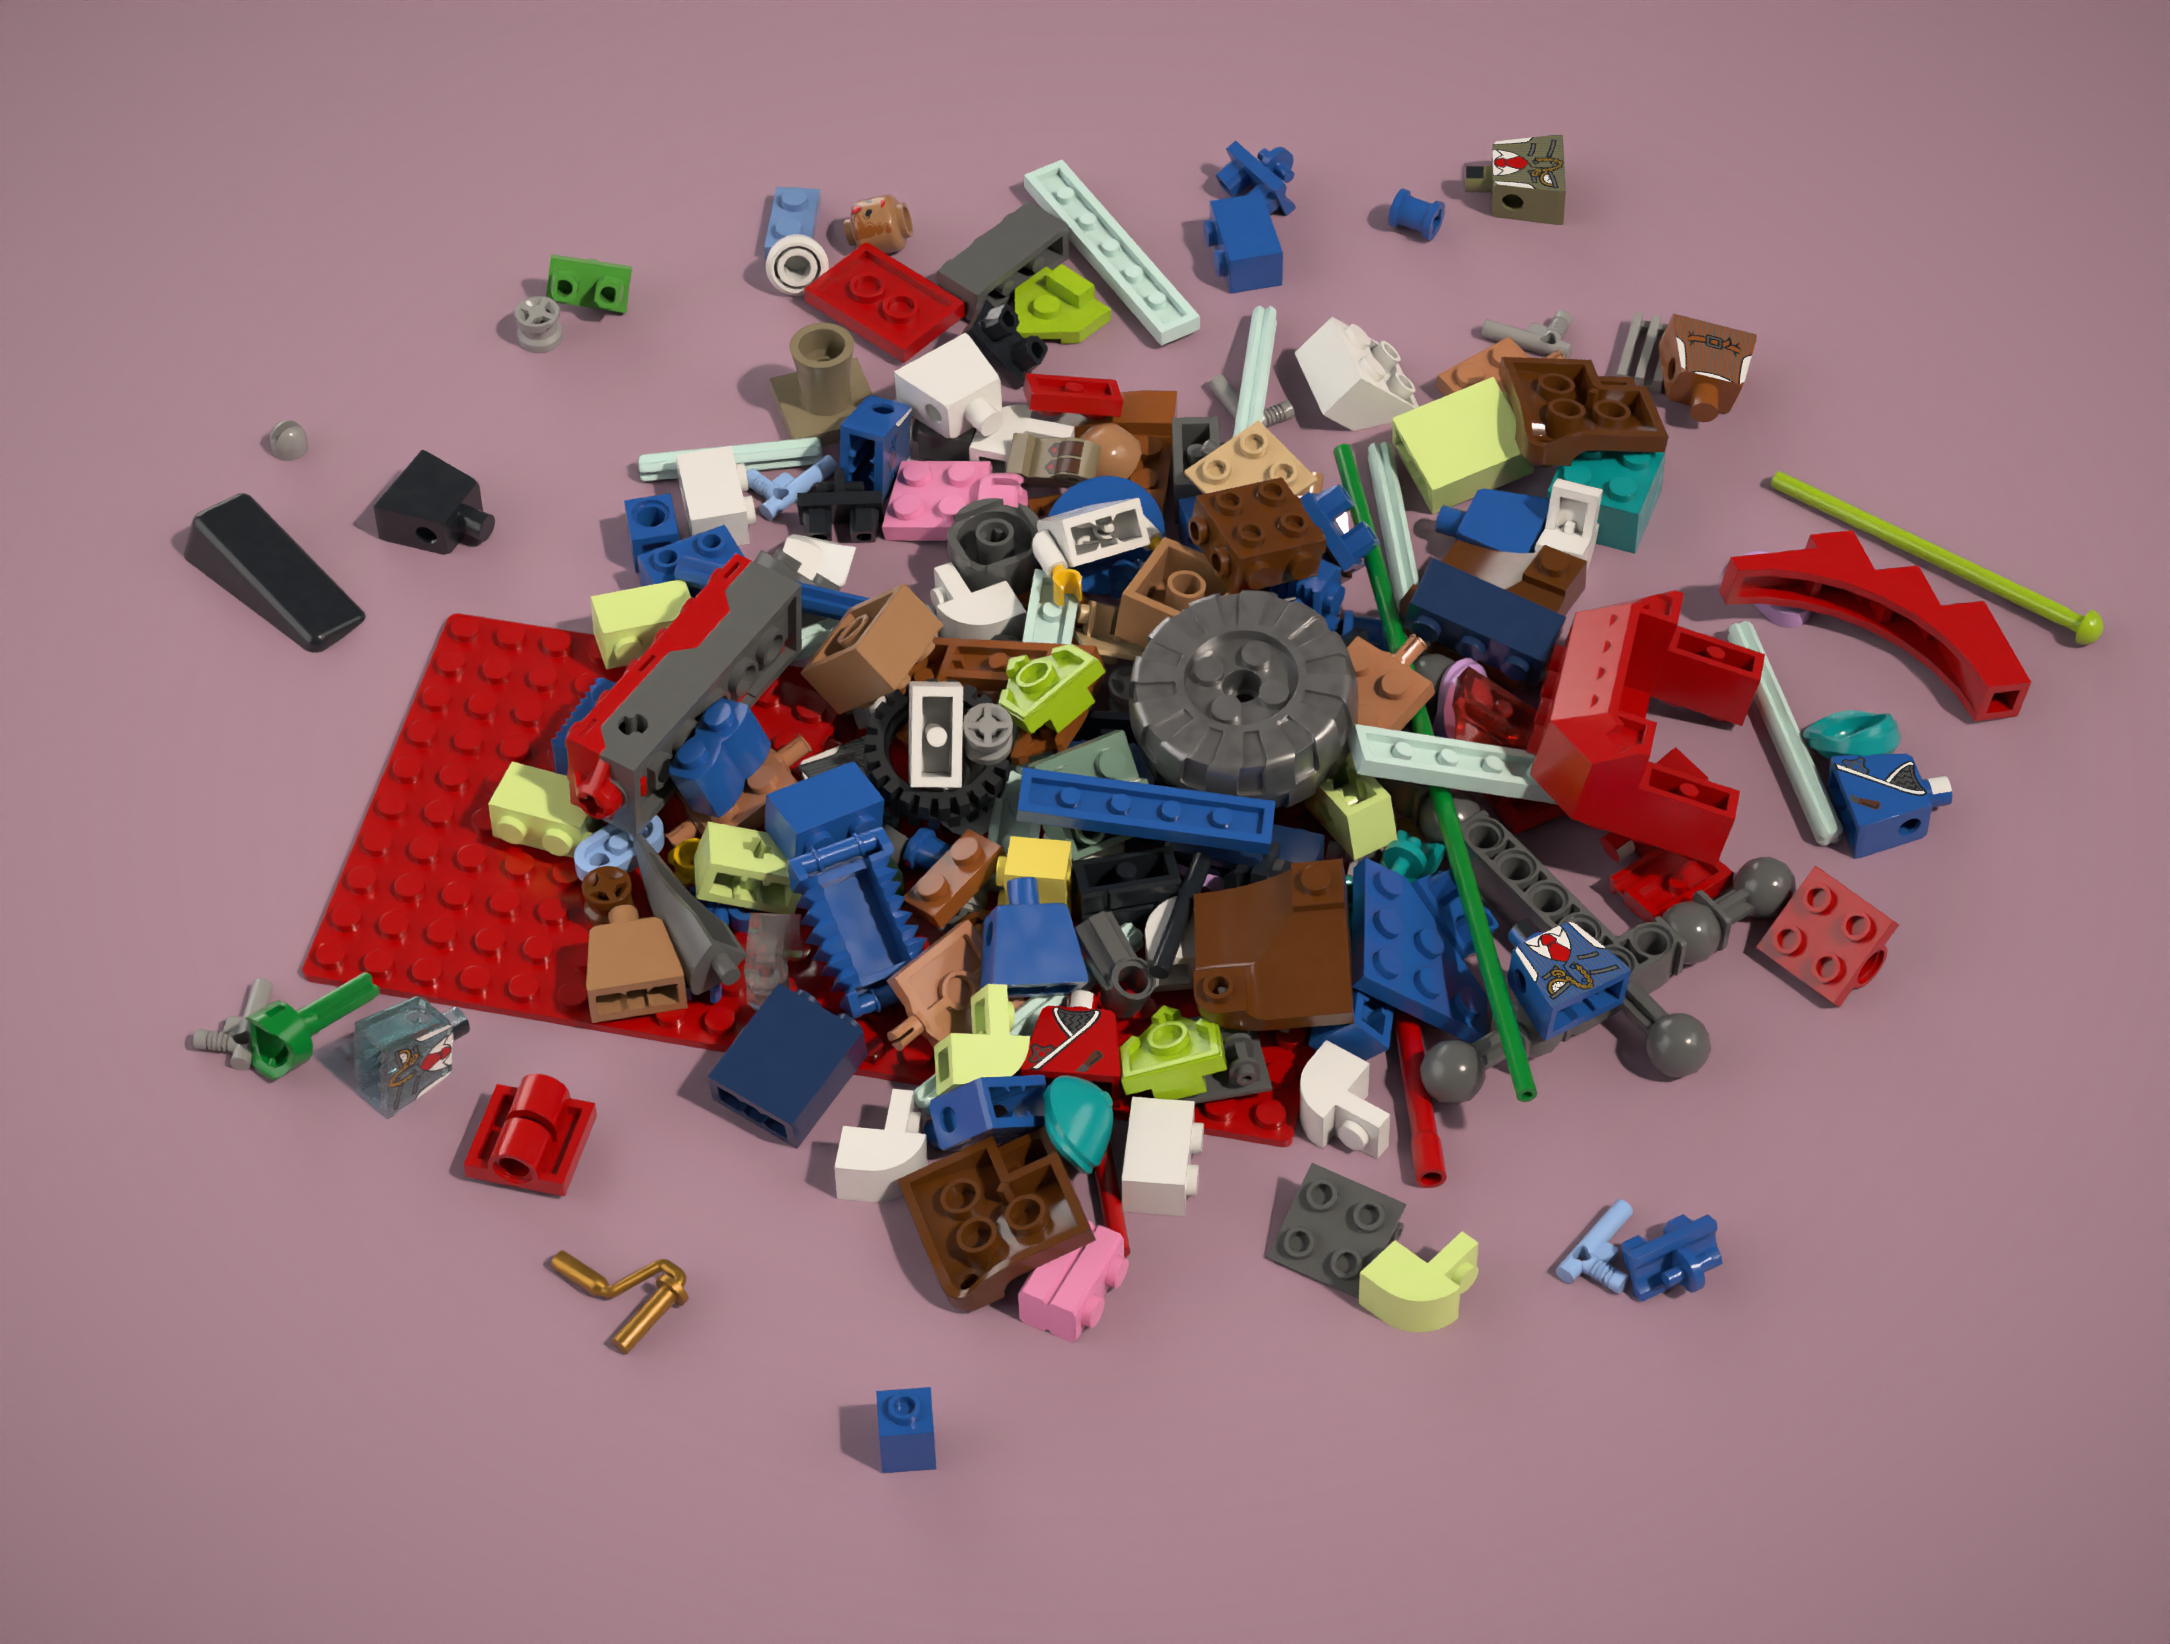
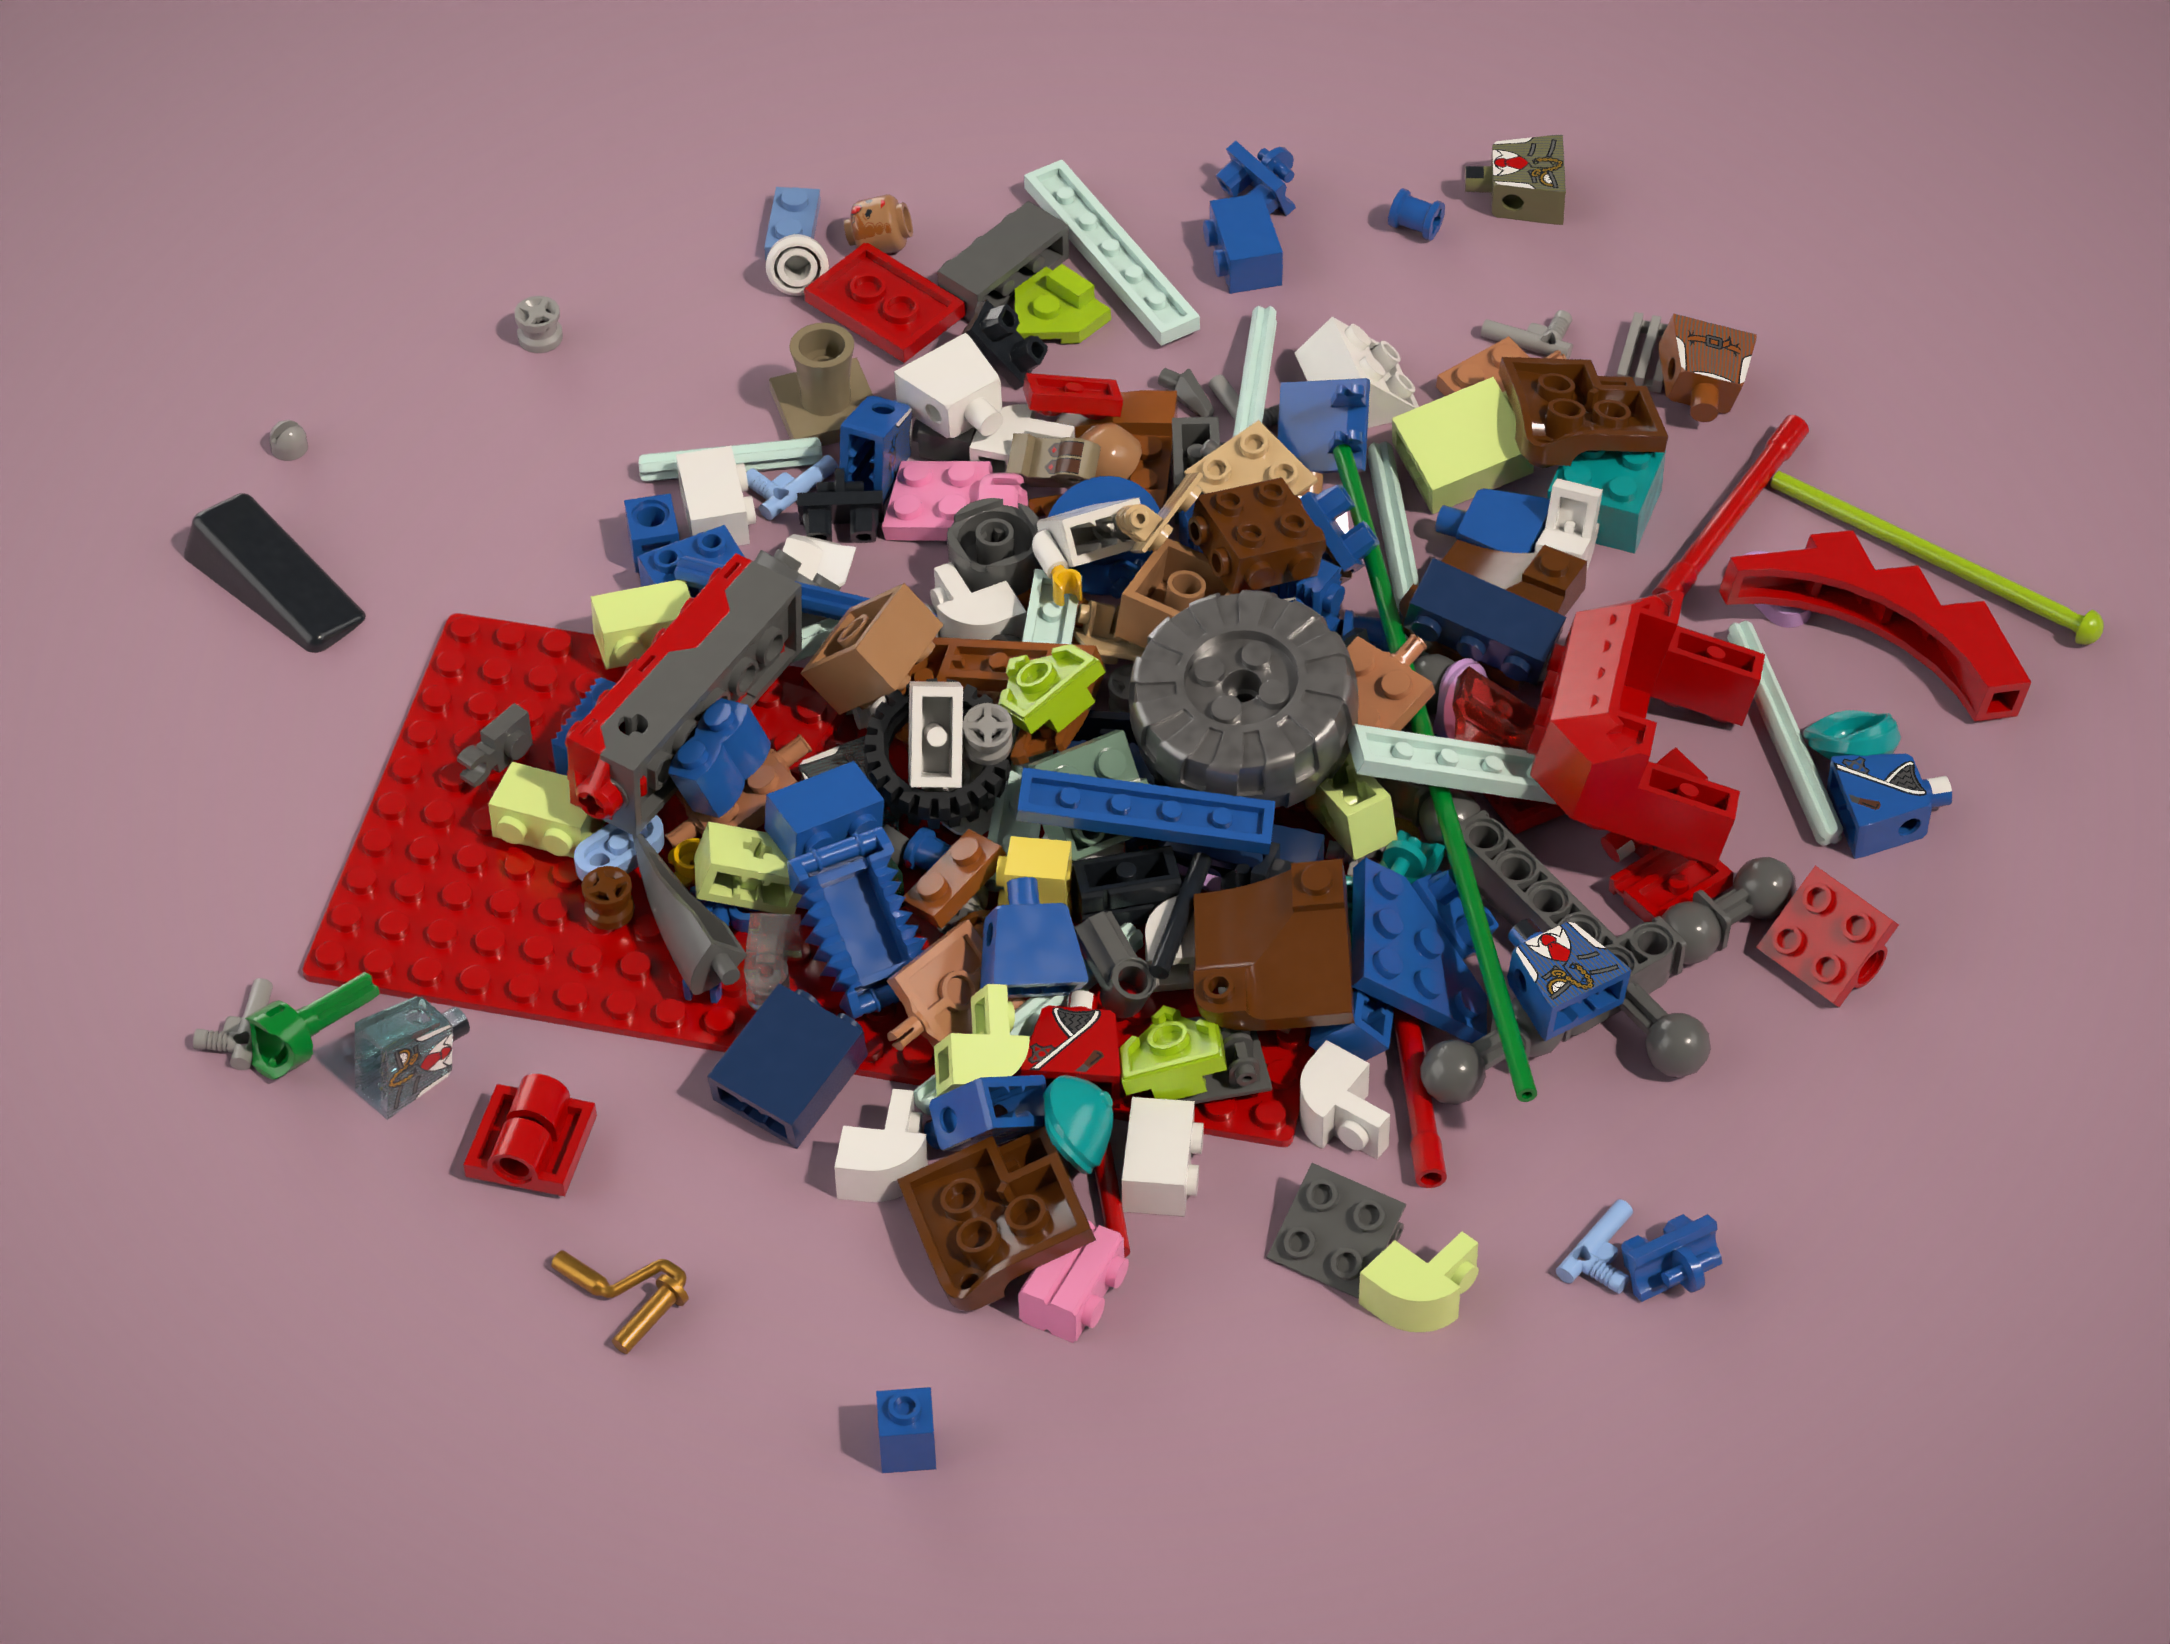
(432, 507): black torso -> none
(501, 743): none -> dark grey plate
(589, 283): bright green hips -> none
(632, 968): medium nougat torso -> none
(1151, 529): none -> tan hinge
(1188, 391): none -> dark grey bar
(1322, 416): none -> blue plate
(1777, 450): none -> red piece

